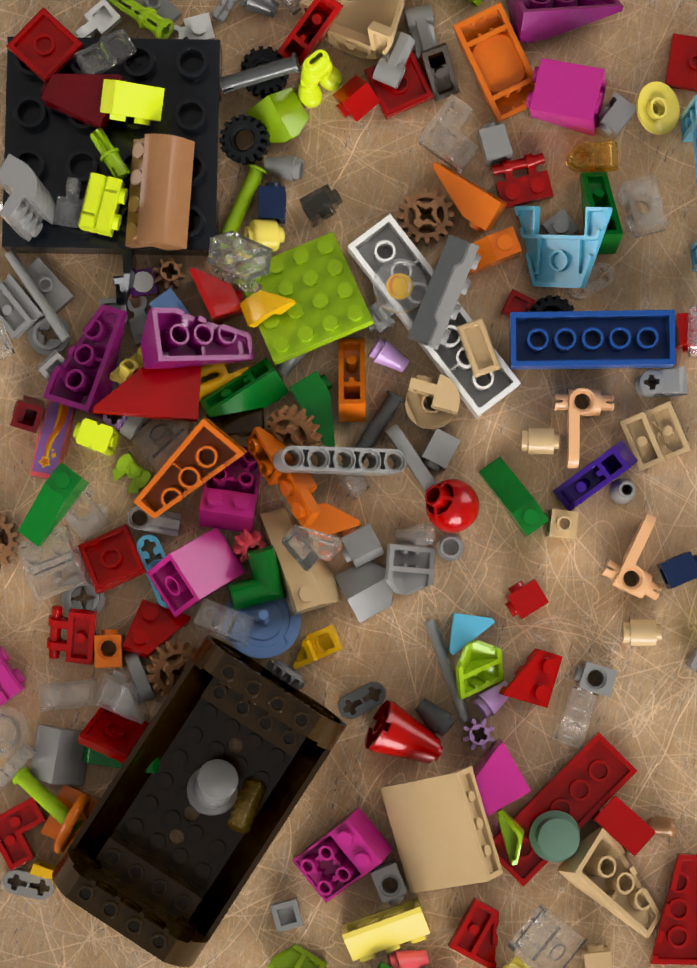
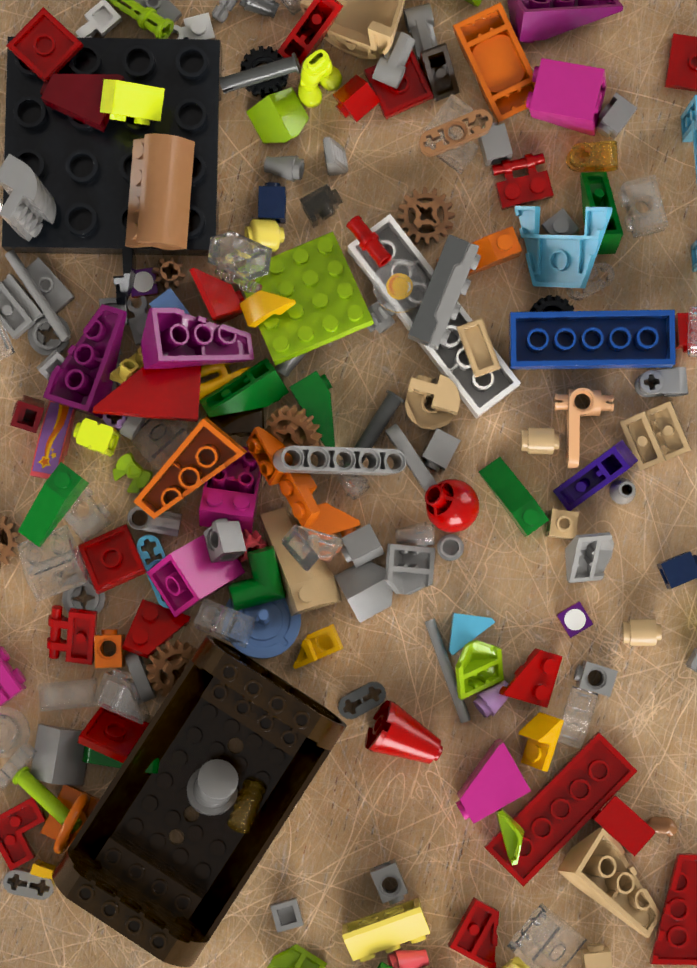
(69, 207): clear plate -> none
(102, 204): neon yellow brick -> none
(106, 53): clear slope -> none
(109, 154): lime axle -> none
(224, 540): none -> light grey brick
(229, 139): black tyre -> none
(244, 199): lime pin -> none
(286, 673): light grey gear -> none
(334, 157): none -> light grey slope
(343, 854): dark pink slope -> none
(351, 380): orange slope -> none
(369, 241): none -> red pin
(387, 355): lavender cone -> none
(435, 717): dark grey cone -> none
(441, 831): tan panel -> none
(451, 144): none -> medium nougat beam
(472, 200): orange slope -> none
(481, 741): lavender gear -> none
(517, 303): red tile -> none
(525, 599): red brick -> none
(542, 739): none -> yellow slope
(554, 836): sand green piece -> none
(574, 619): none -> tile
(588, 557): none -> light grey slope
(644, 583): light nougat piece -> none
(657, 108): light yellow dish -> none

